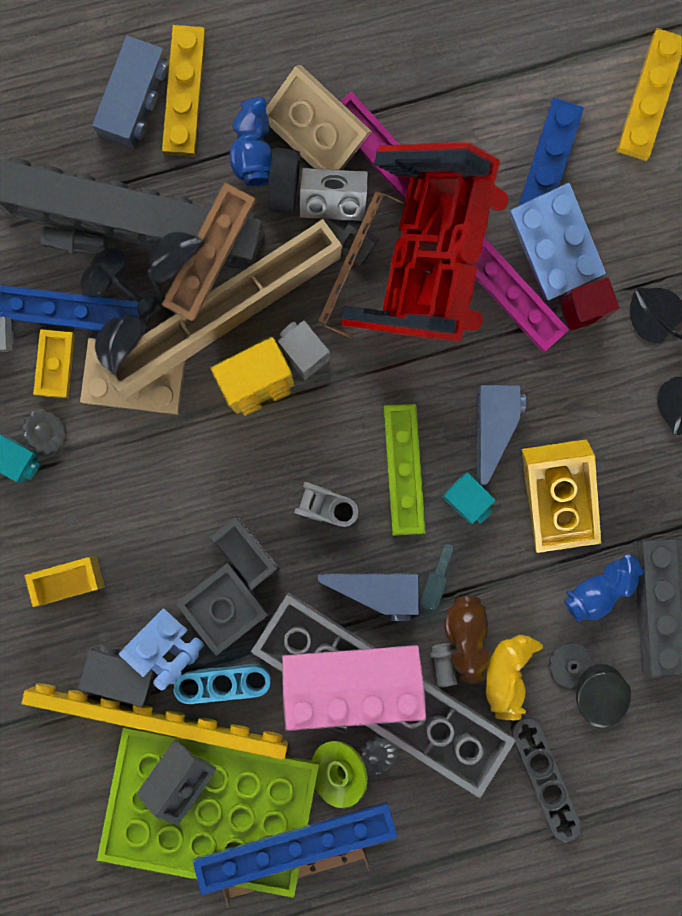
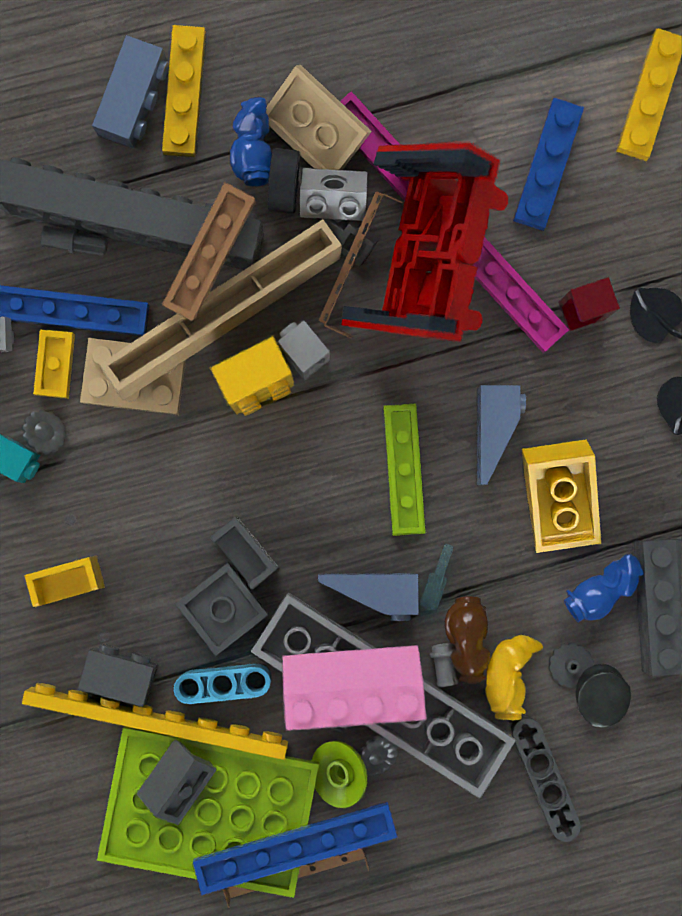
(120, 336): black plant -> none
(153, 642): light blue plate -> none
(324, 505): light grey piece -> none
(469, 499): teal brick -> none
(556, 241): light blue plate -> none

